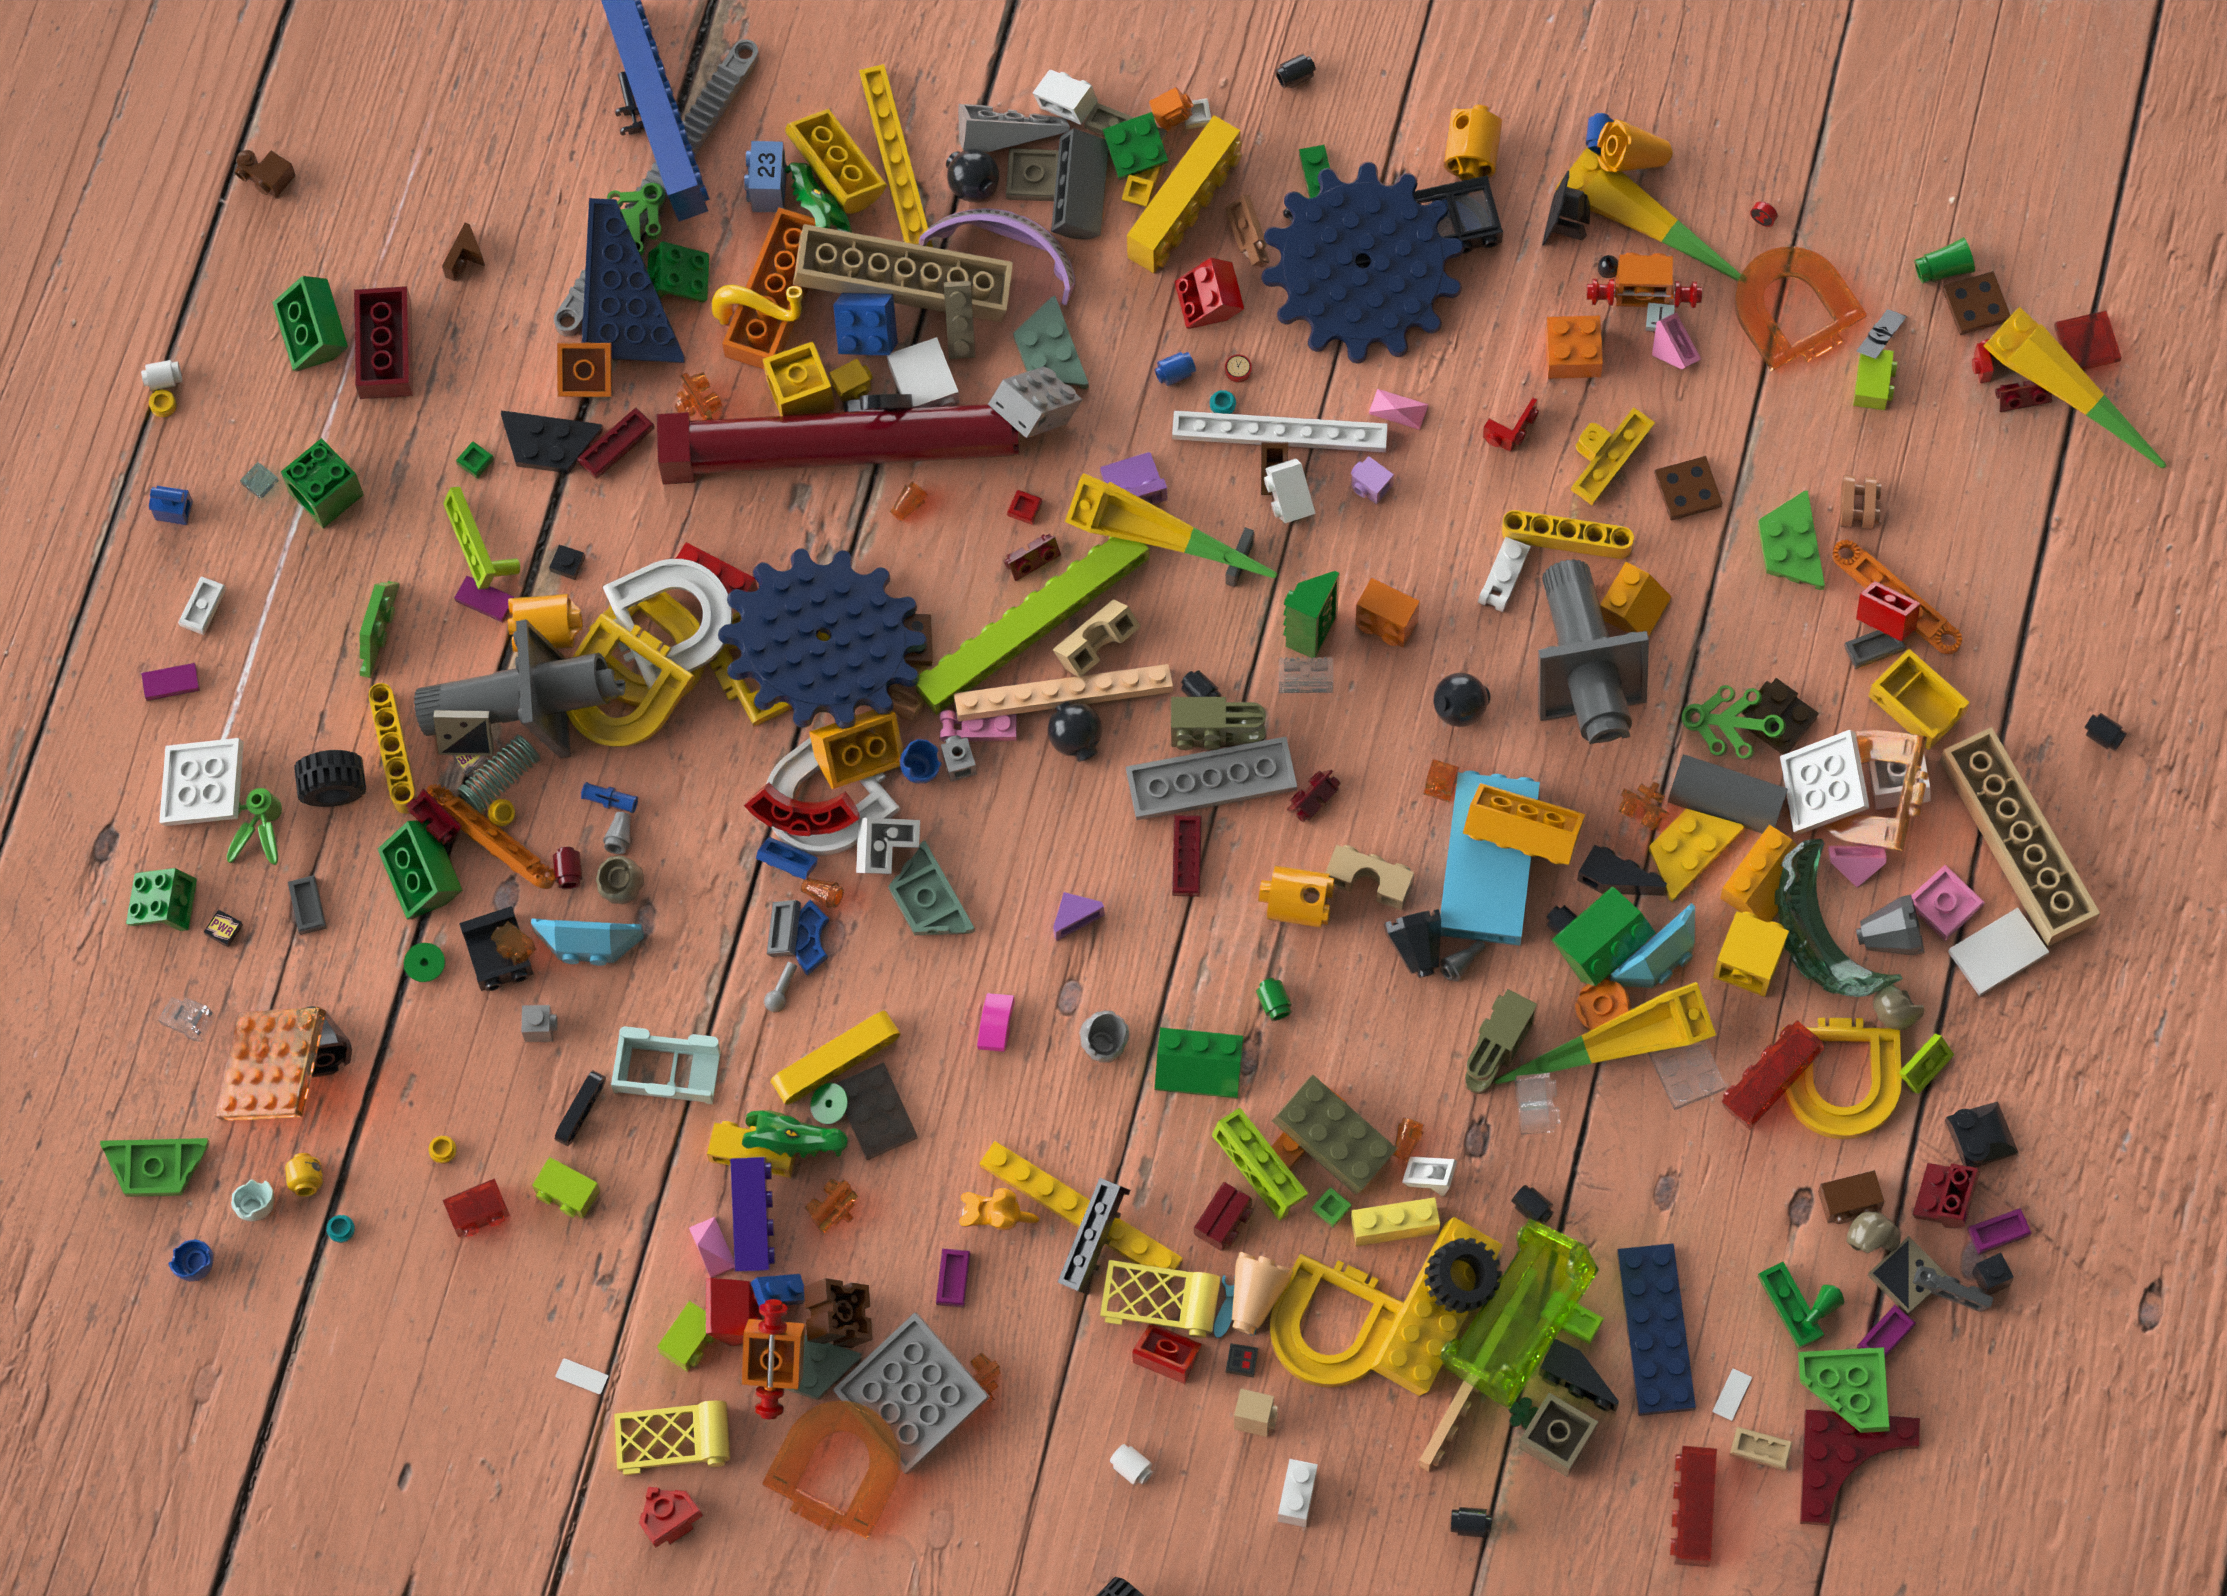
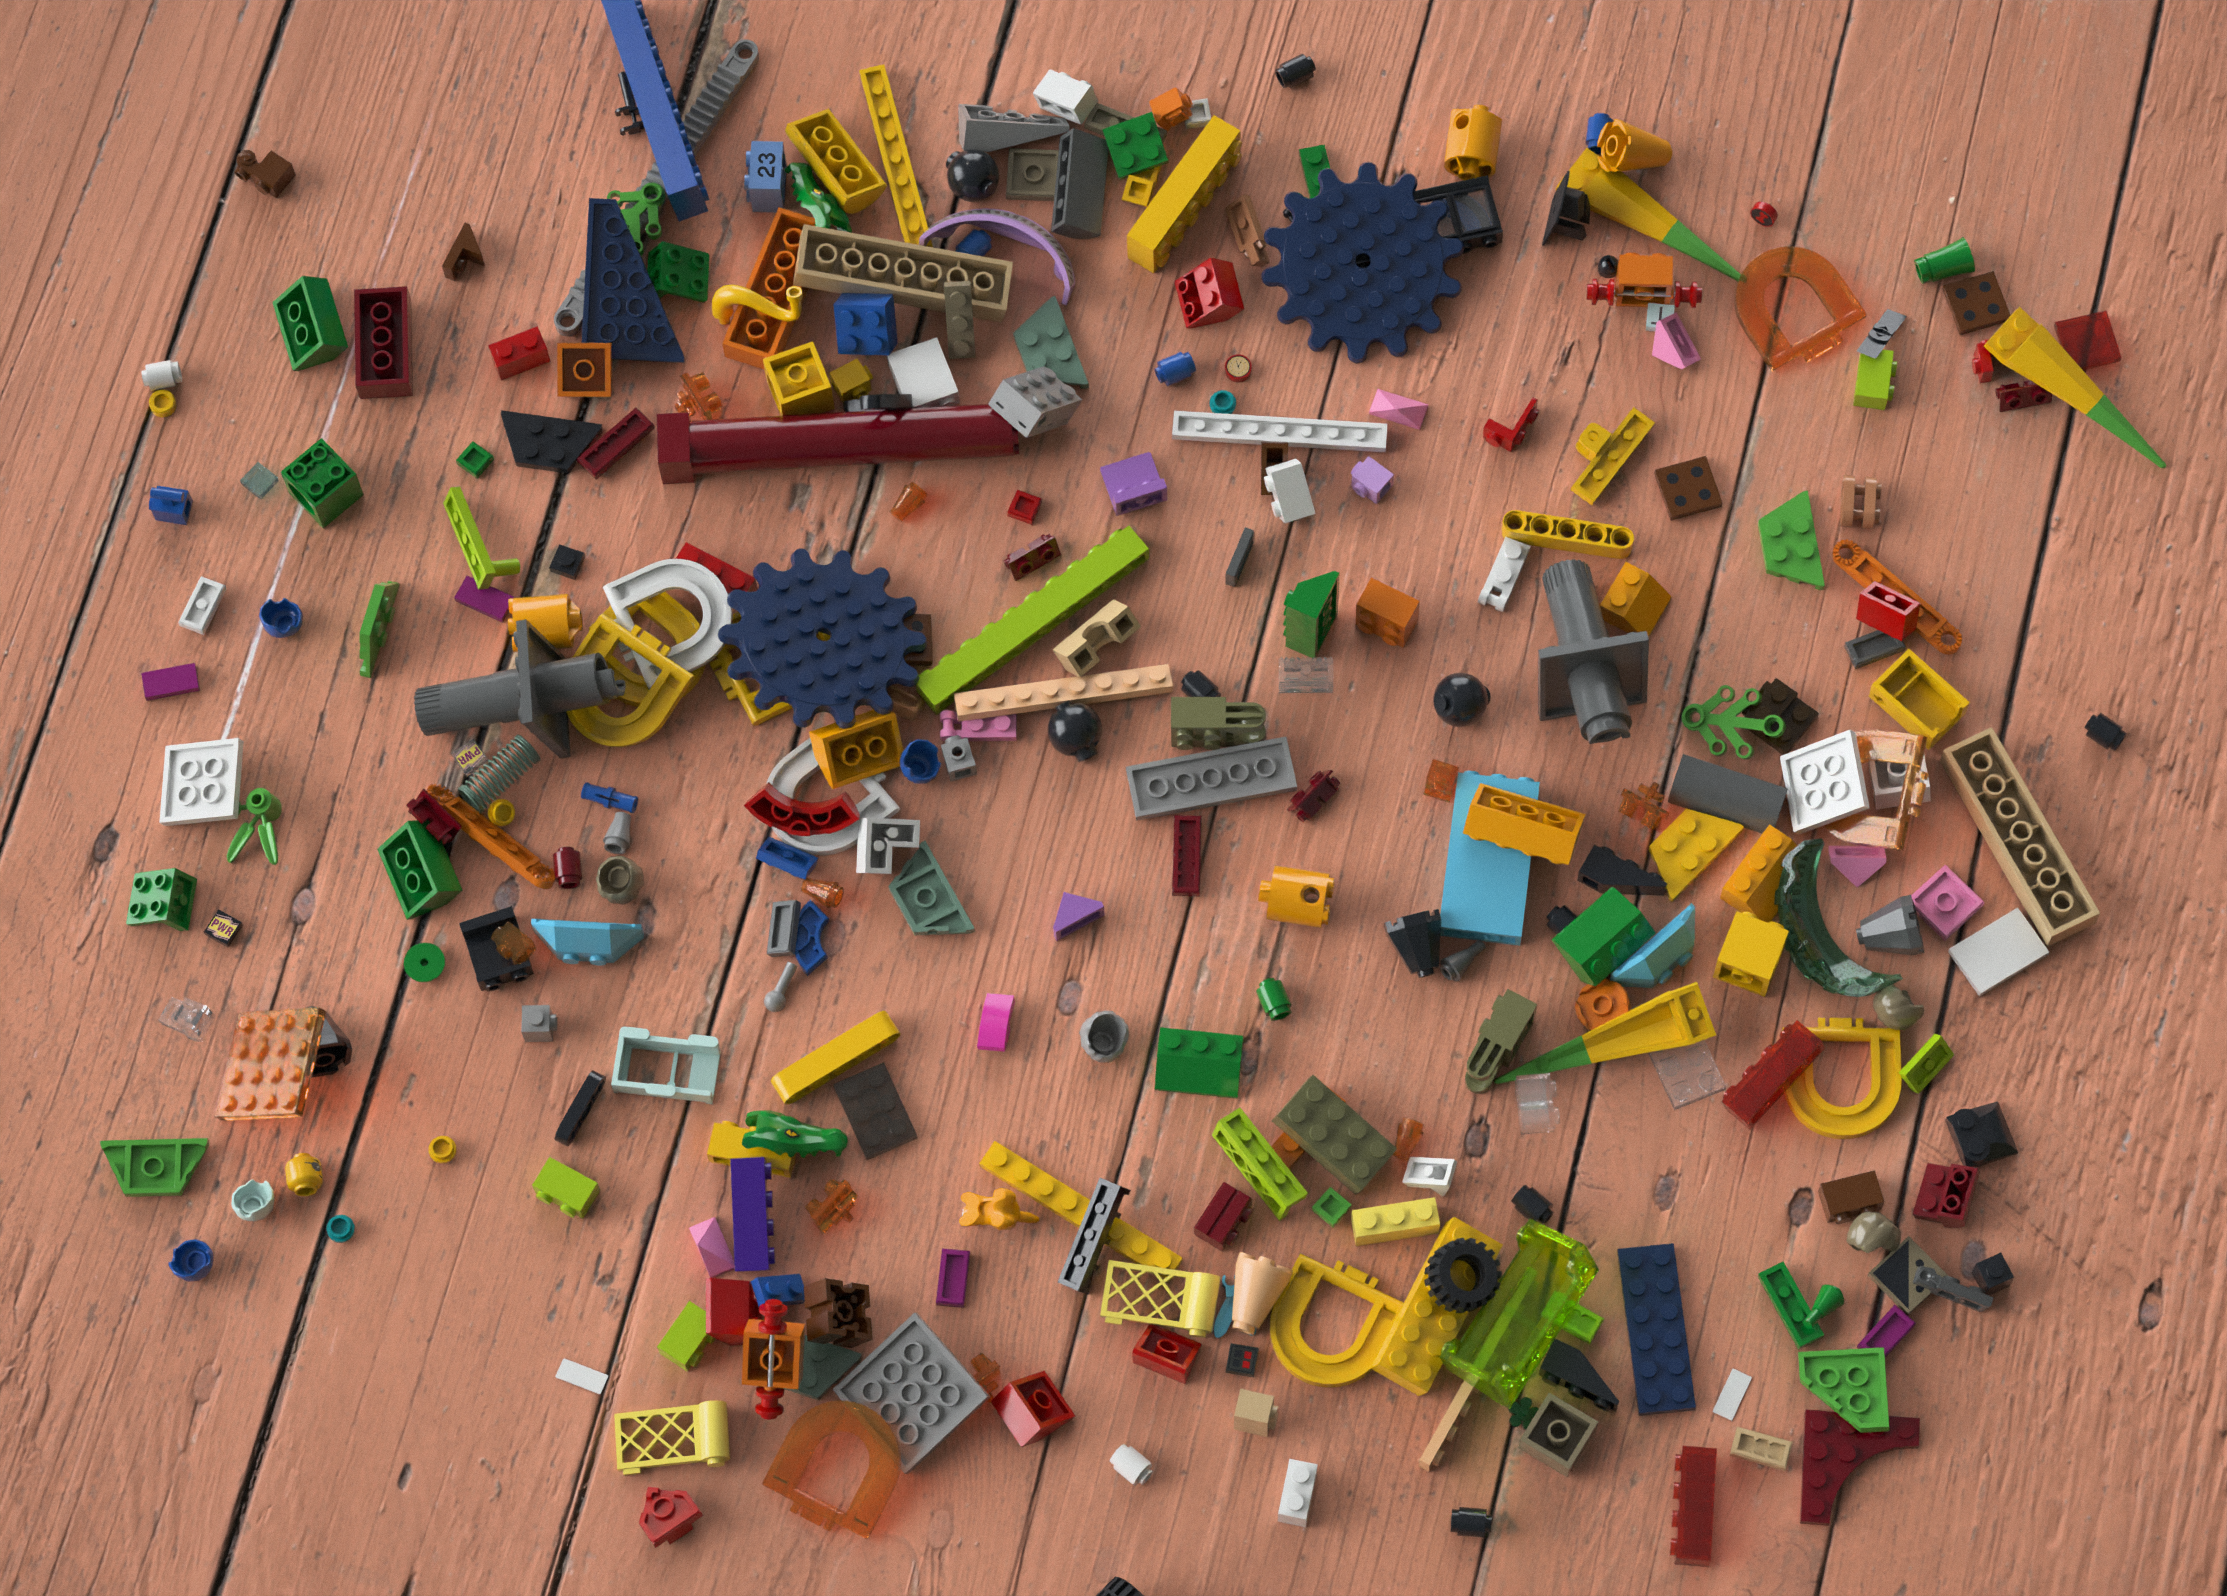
(281, 618): none -> blue hair
(307, 905): dark grey tile -> none
(330, 778): black tyre -> none
(389, 736): yellow beam -> none
(463, 732): dark tan tile -> none
(476, 1208): clear red brick -> none
(519, 353): none -> red brick
(829, 1103): piece -> none
(975, 243): none -> blue brick
(1032, 1408): none -> red slope
(1117, 513): yellow plate -> none
(1393, 880): tan arch -> none
(1573, 347): orange brick -> none
(1999, 1231): magenta tile -> none

